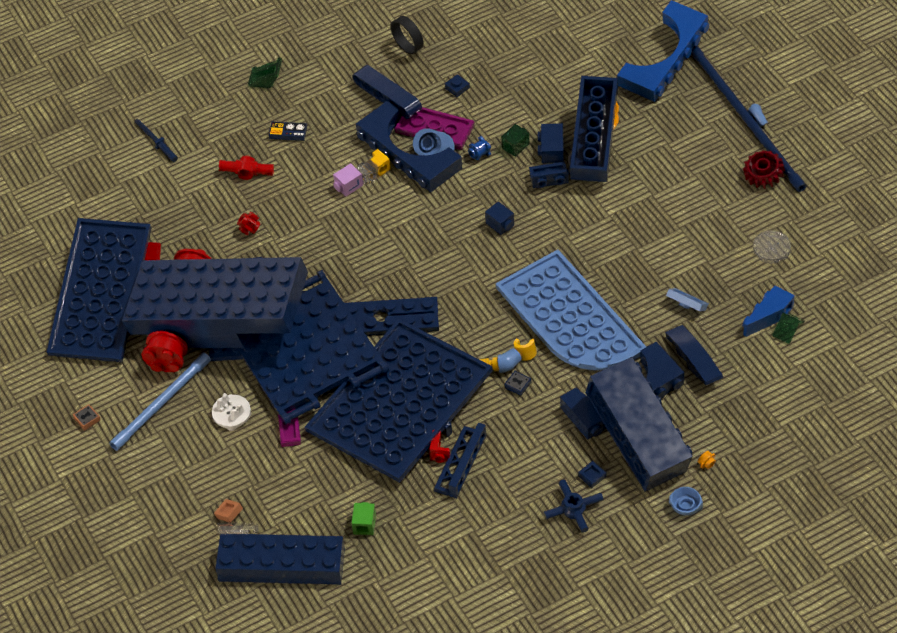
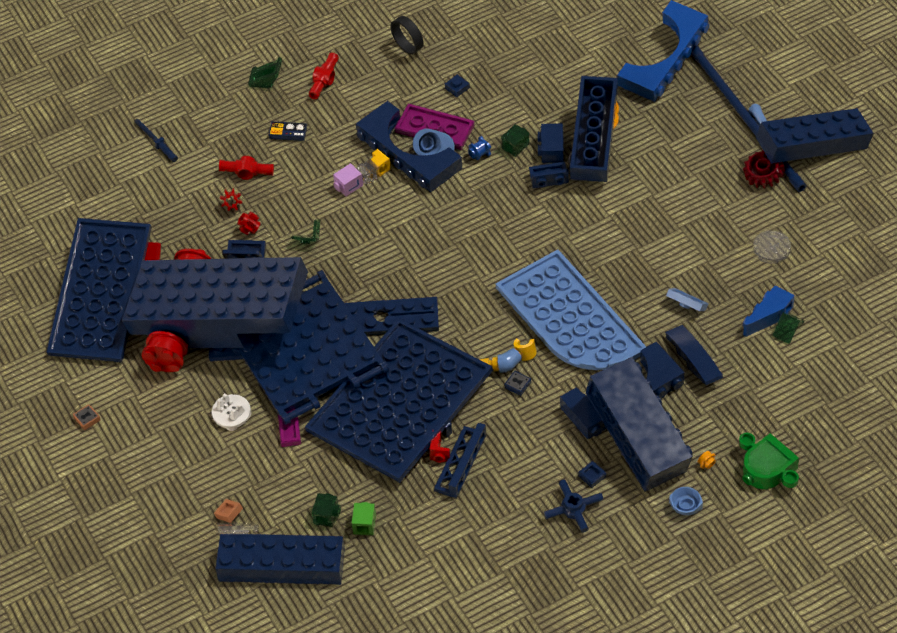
(123, 436): medium blue piece -> none
(234, 203): none -> red gear
(244, 249): none -> dark blue bracket
(307, 239): none -> clear green bracket
(323, 75): none -> red pin
(325, 510): none -> clear green brick
(387, 90): dark blue beam -> none
(499, 218): dark blue brick -> none
(768, 462): none -> green piece
(814, 135): none -> dark blue brick

